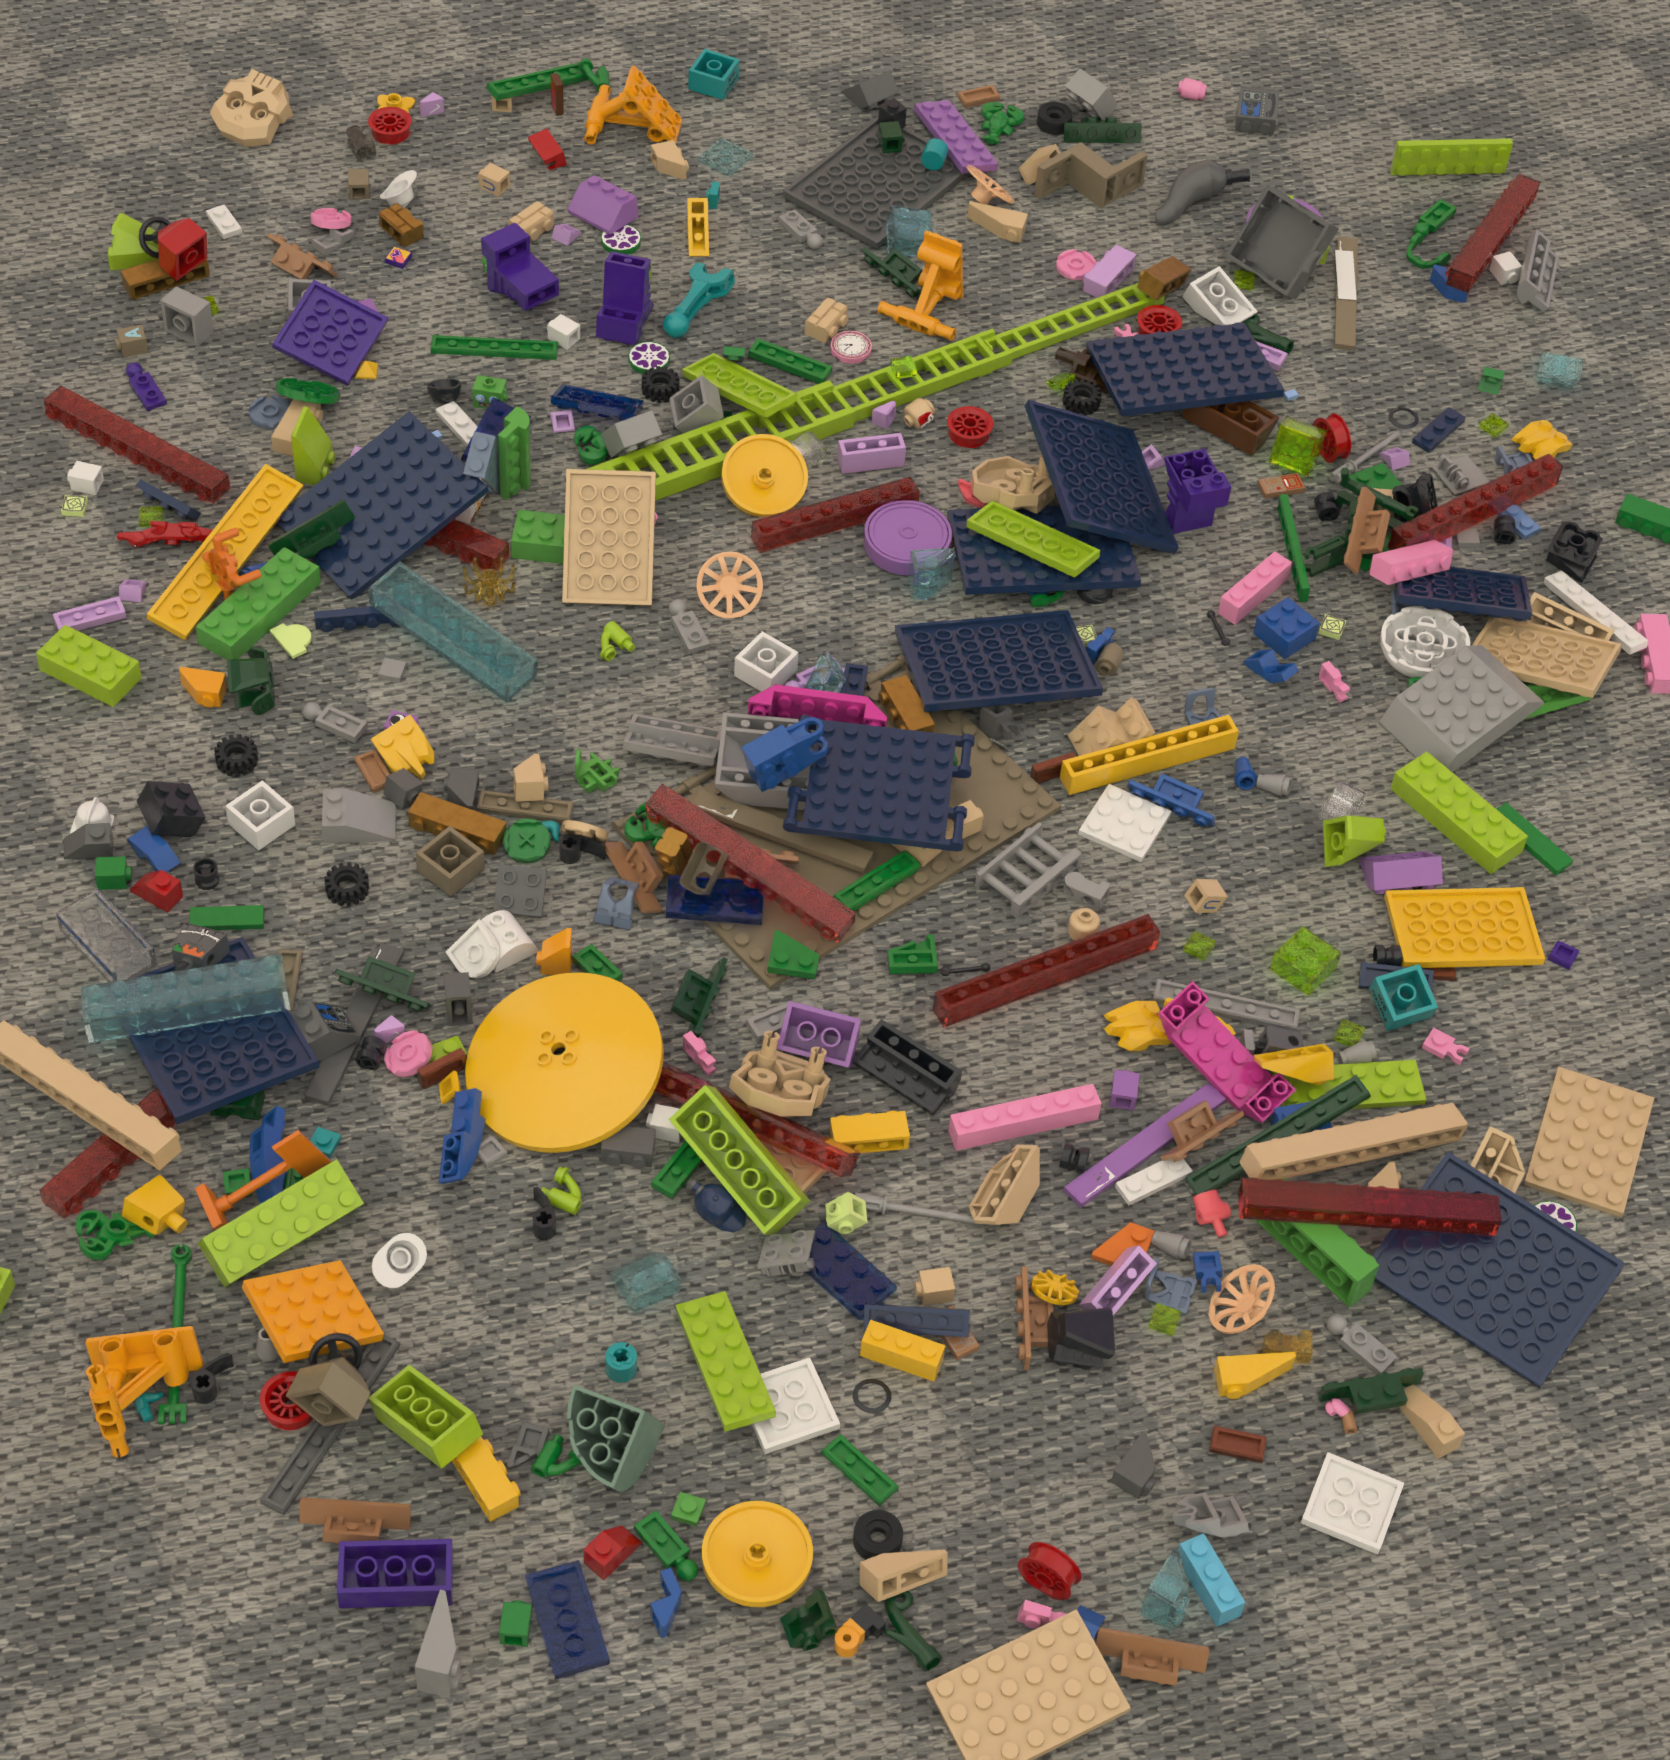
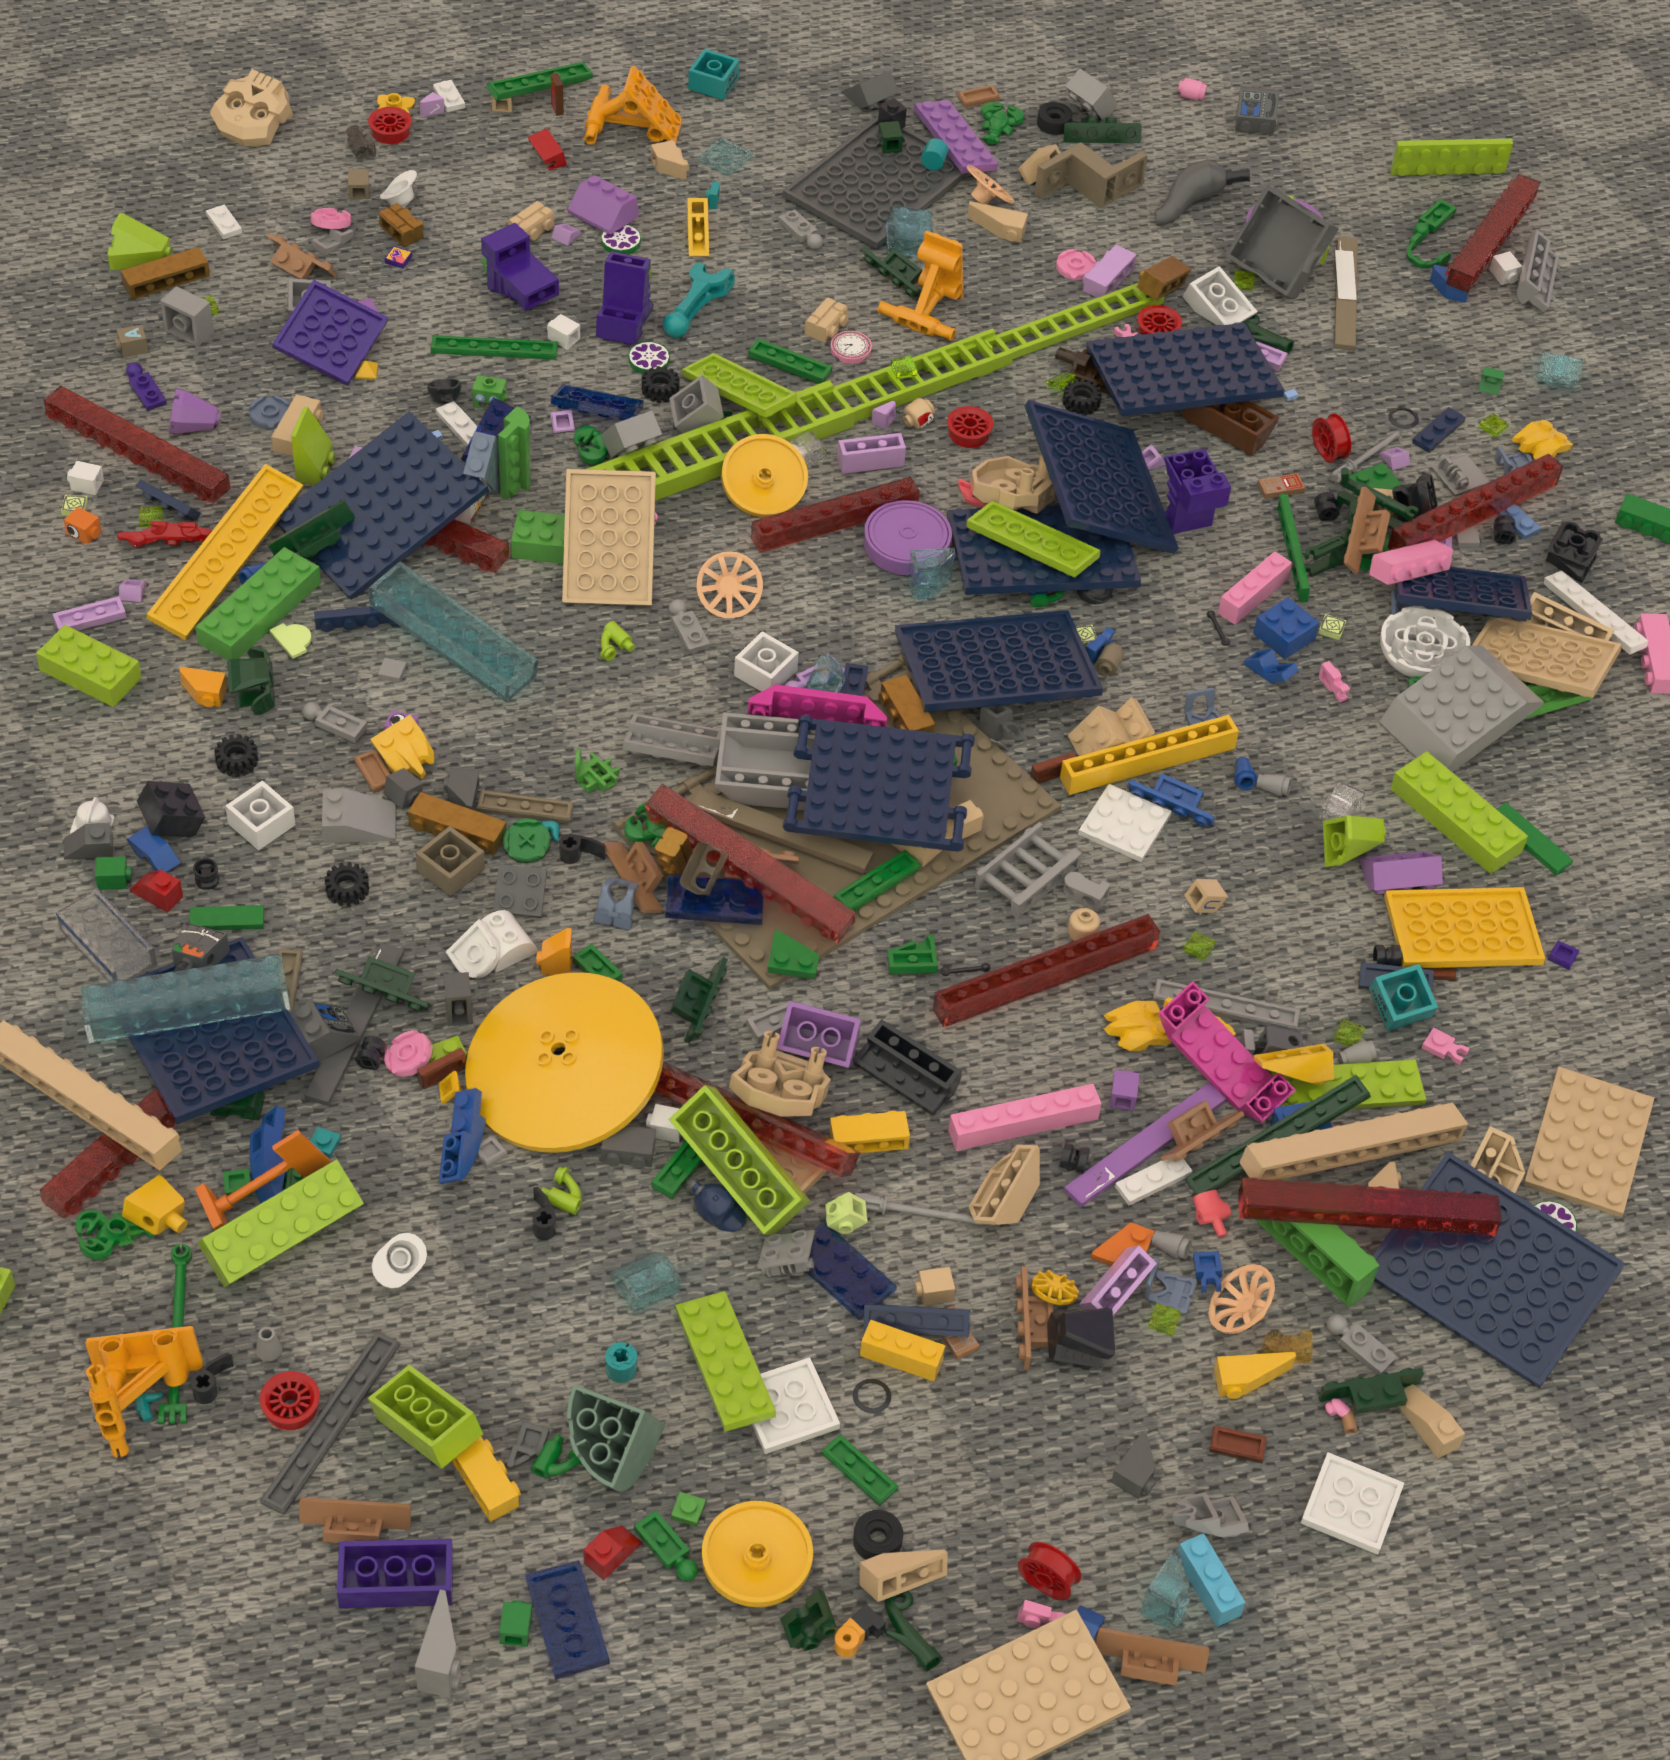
(82, 525): none -> orange brick
(180, 245): red piece -> none
(192, 413): none -> medium lavender cone
(224, 564): orange plate -> none
(307, 391): green tile -> none
(309, 1304): light orange plate -> none
(331, 1389): dark tan piece -> none
(389, 1029): lavender slope -> none
(450, 94): none -> white plate
(489, 582): clear yellow animal -> none
(494, 179): tan brick -> none
(530, 780): tan slope -> none
(584, 829): tan tile -> none
(601, 77): green plant -> none
(665, 1609): blue slope -> none
(696, 1050): bright pink plate -> none
(734, 352): green plate -> none
(783, 752): blue brick -> none
(1297, 446): clear neon green brick -> none
(1305, 960): clear neon green brick -> none

